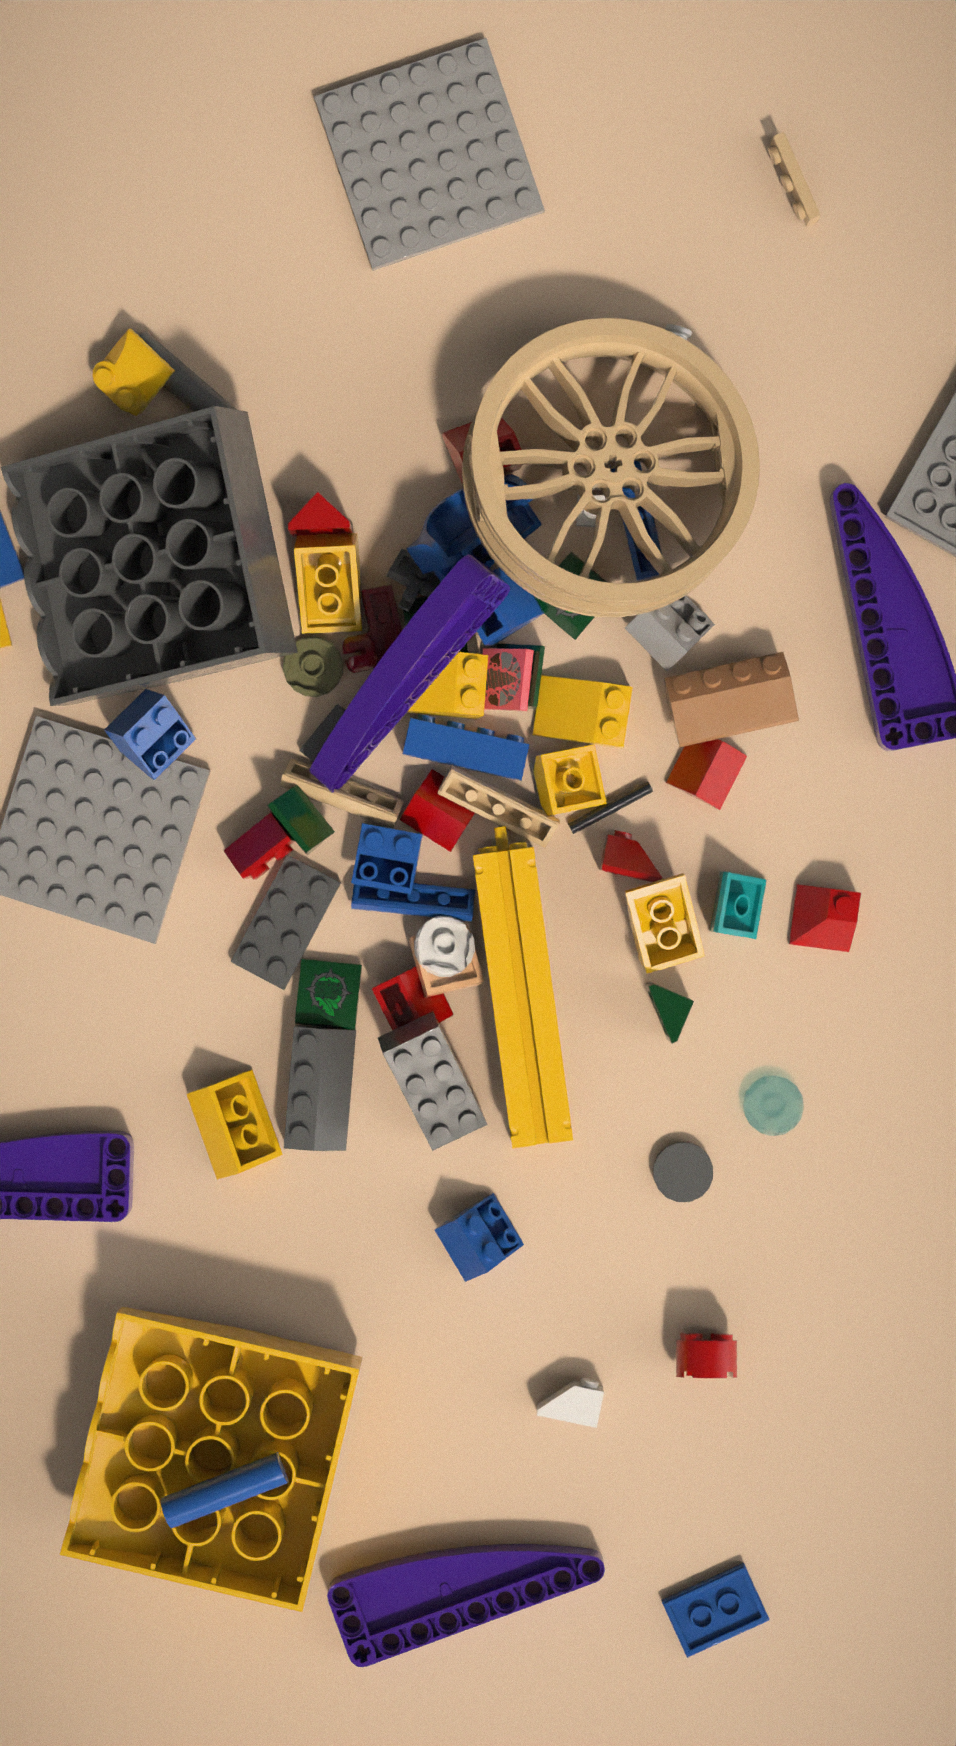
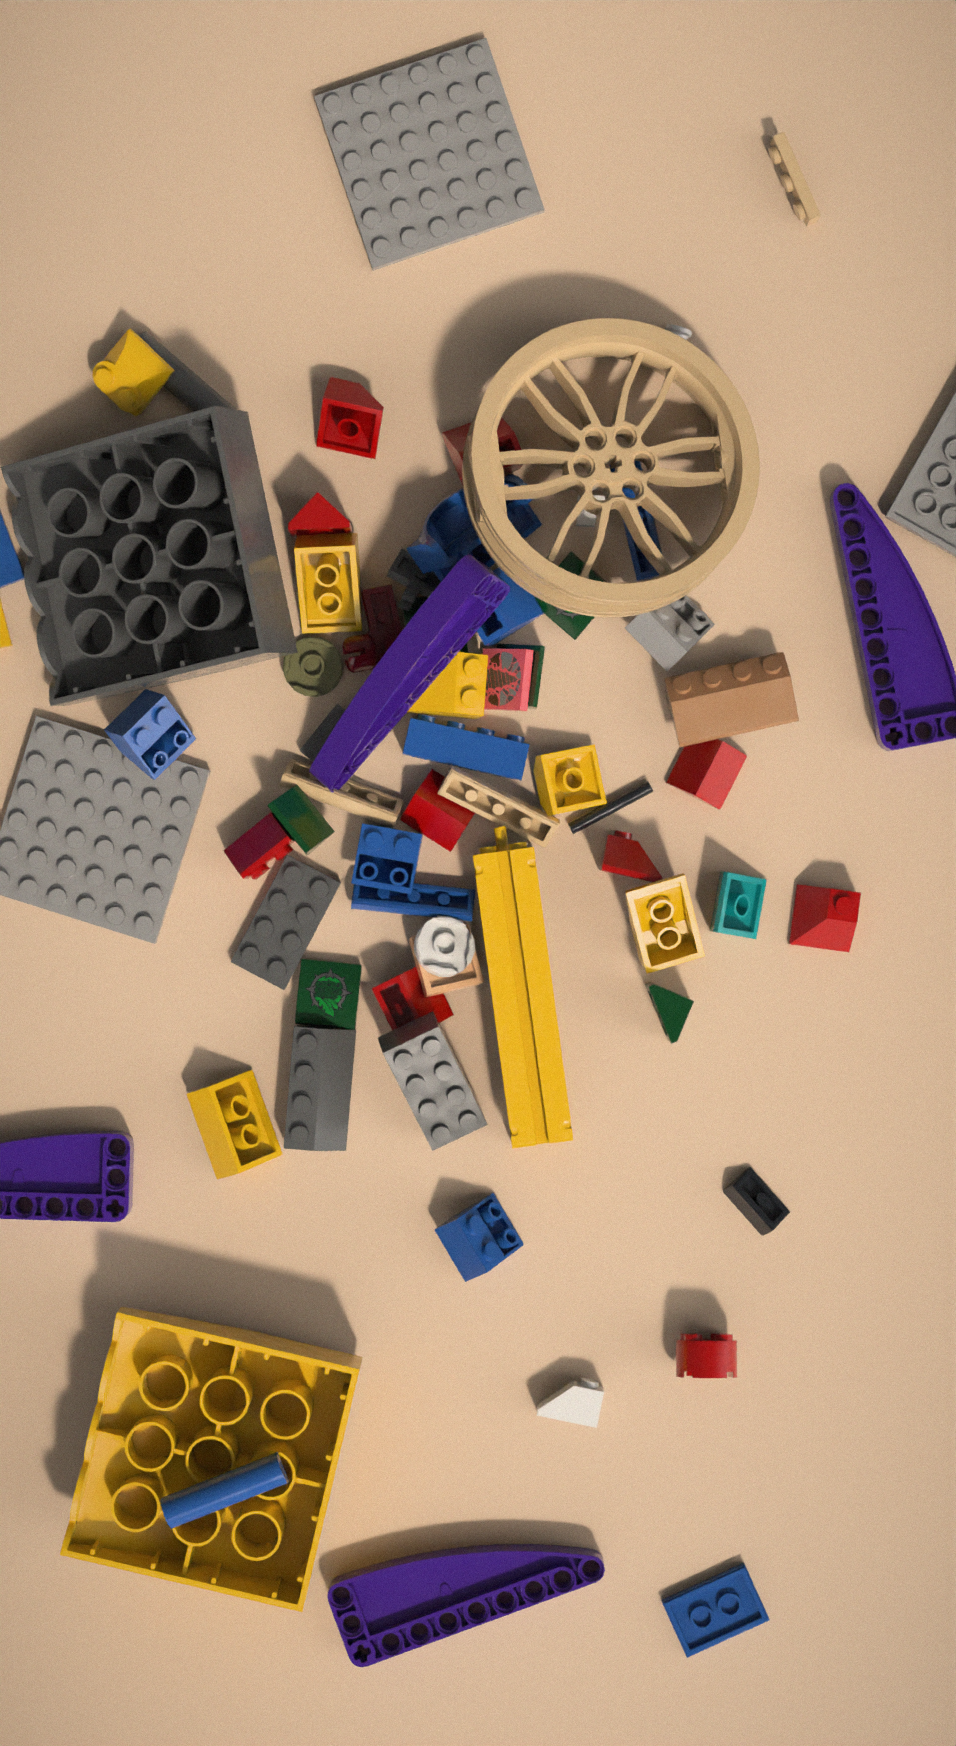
(349, 419): none -> red slope
(582, 711): yellow slope -> none
(683, 1172): dark grey tile -> none
(756, 1201): none -> black slope
(773, 1105): clear light blue tile -> none

